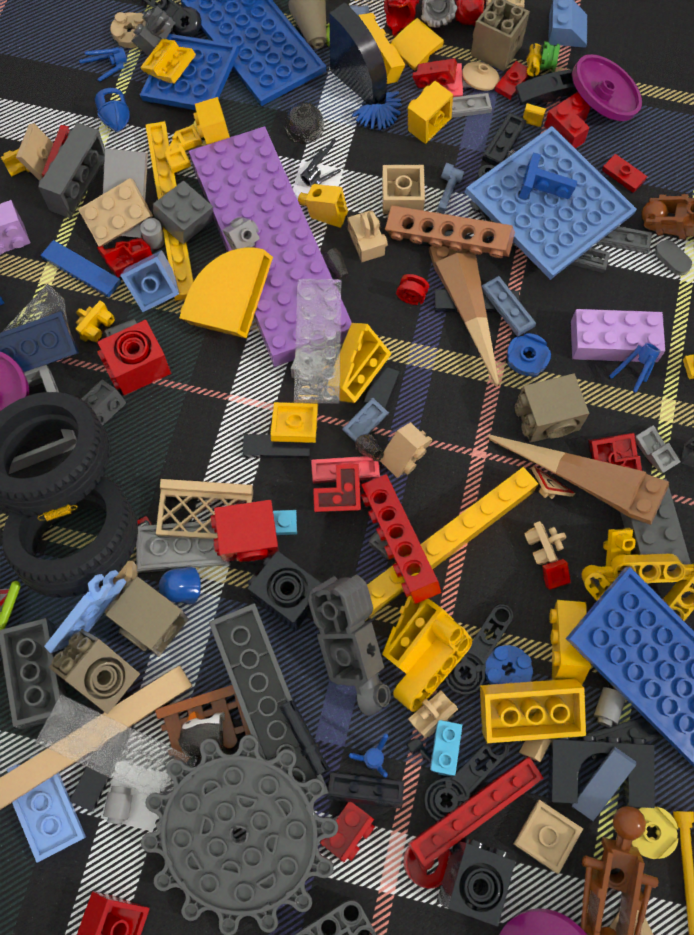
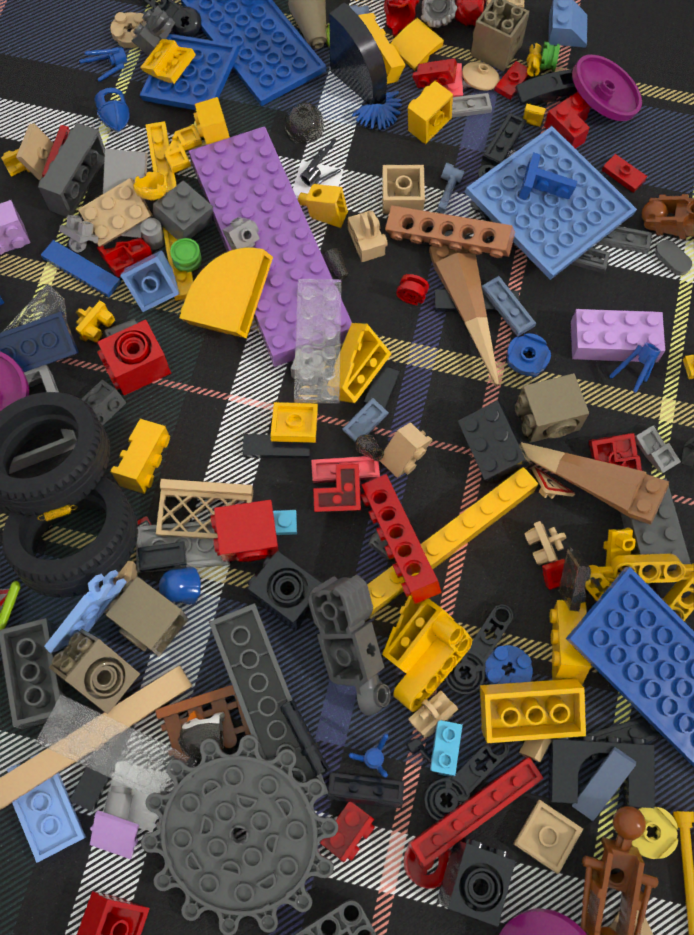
(79, 232): none -> light grey hips
(114, 834): none -> lavender piece
(142, 456): none -> yellow wedge
(151, 186): none -> yellow hair
(162, 556): none -> black tile
(185, 255): none -> bright green wheel
(494, 442): none -> black piece
(573, 579): none -> clear smoke plate
(609, 707): light grey brick -> none

